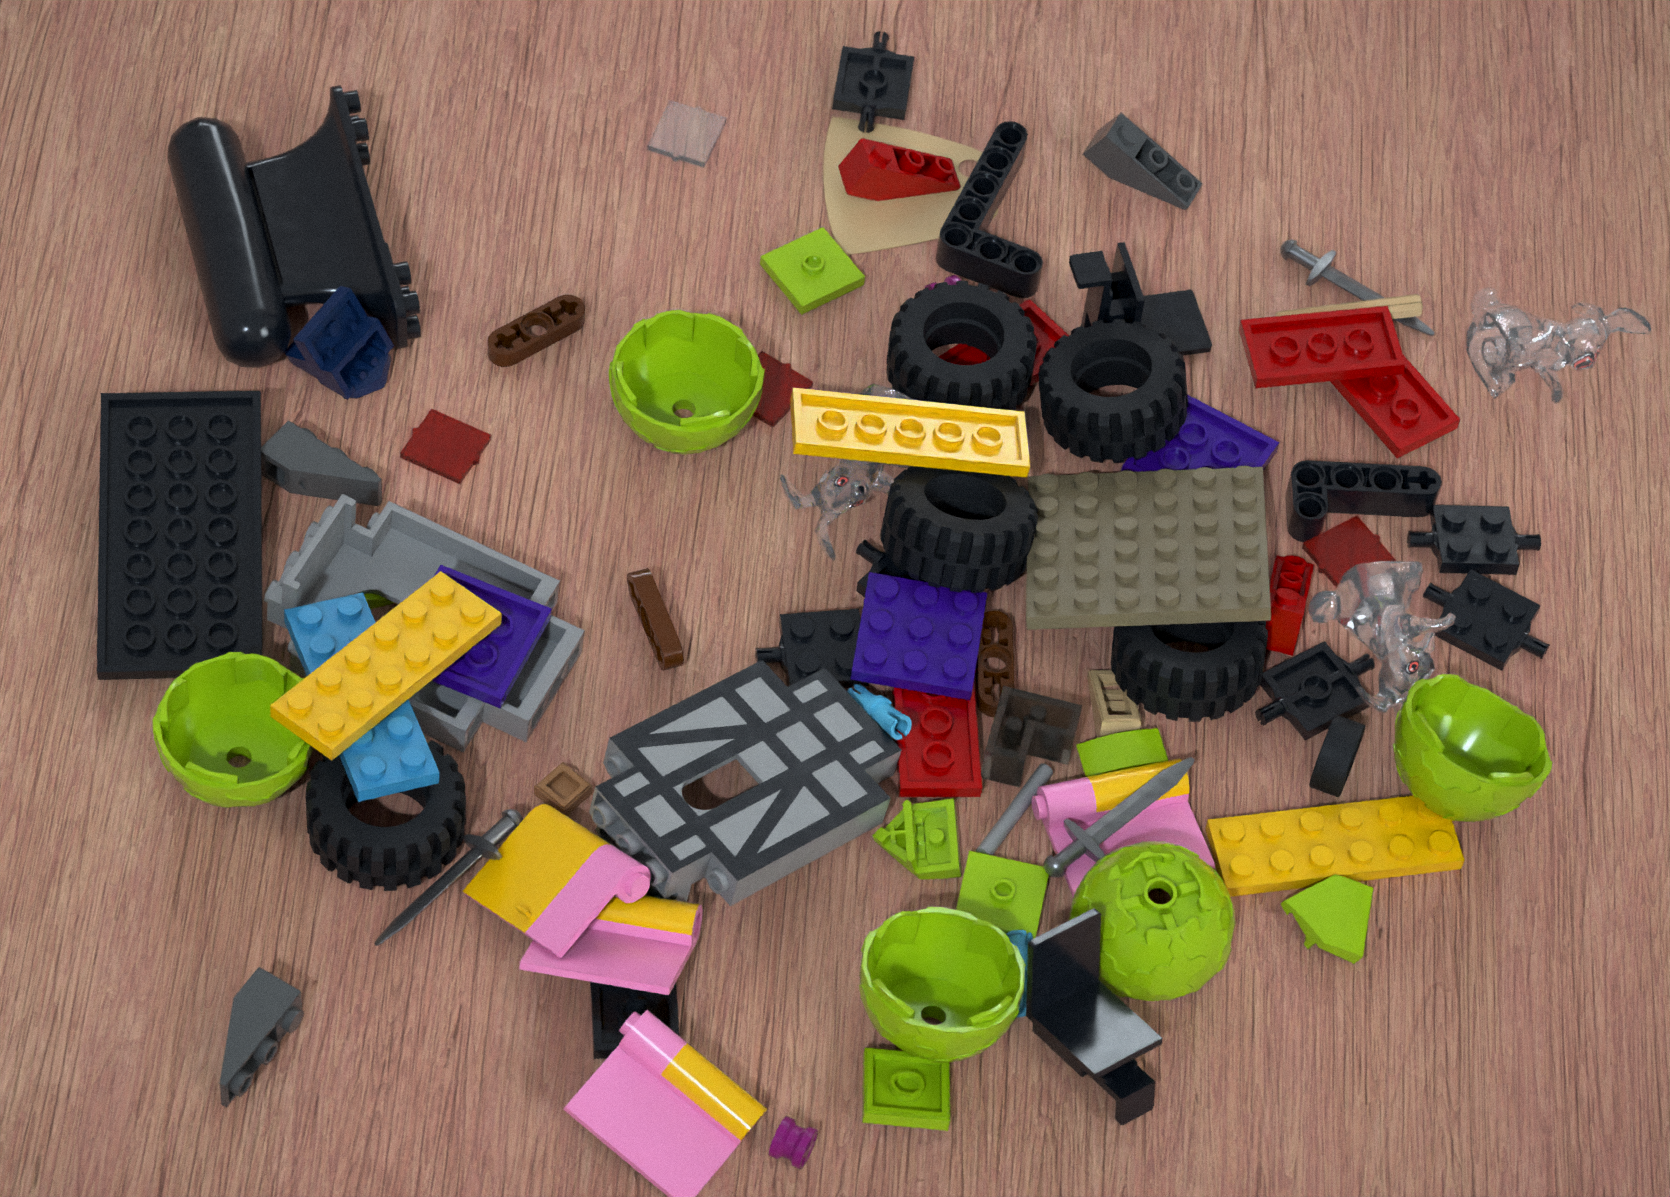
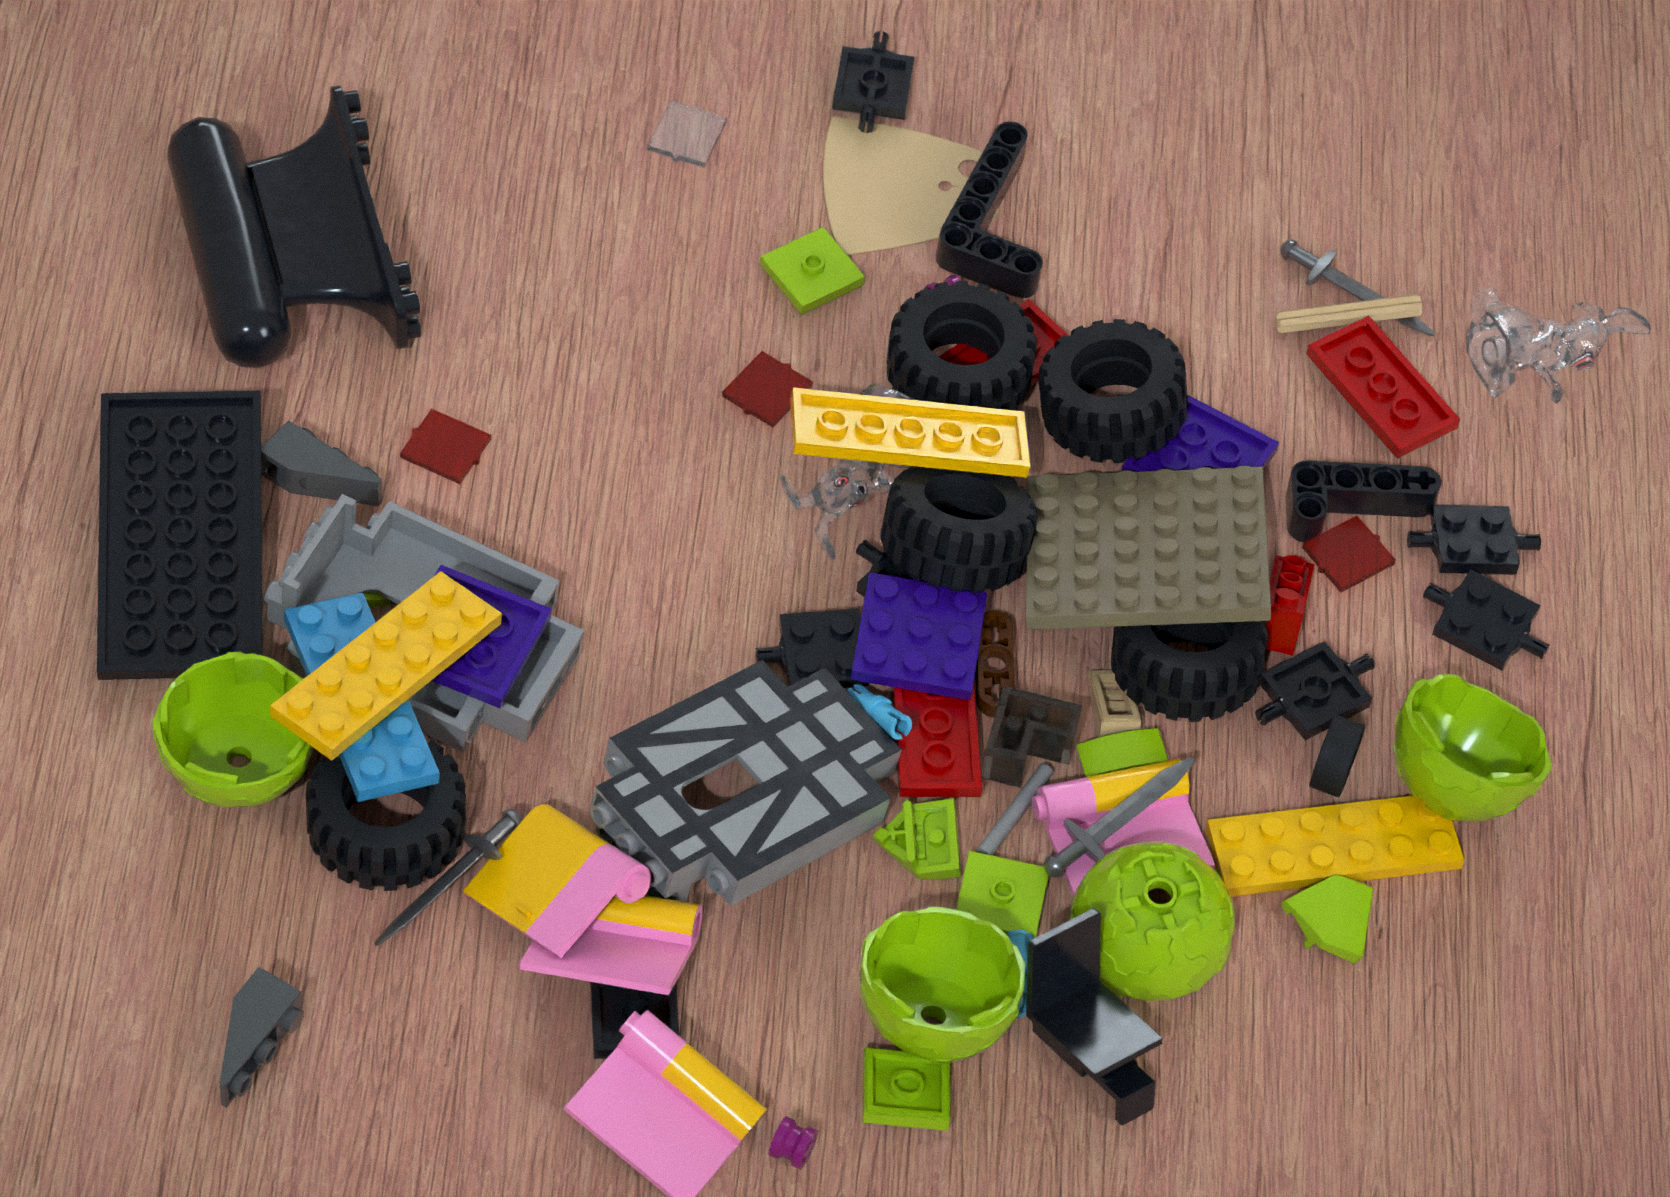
(343, 347): dark blue piece -> none
(542, 316): reddish brown beam -> none
(563, 789): medium nougat tile -> none
(655, 619): reddish brown beam -> none
(689, 365): lime piece -> none
(894, 172): red slope -> none
(1120, 297): black piece -> none
(1139, 162): dark grey slope -> none
(1321, 347): red plate -> none
(1373, 609): clear animal -> none

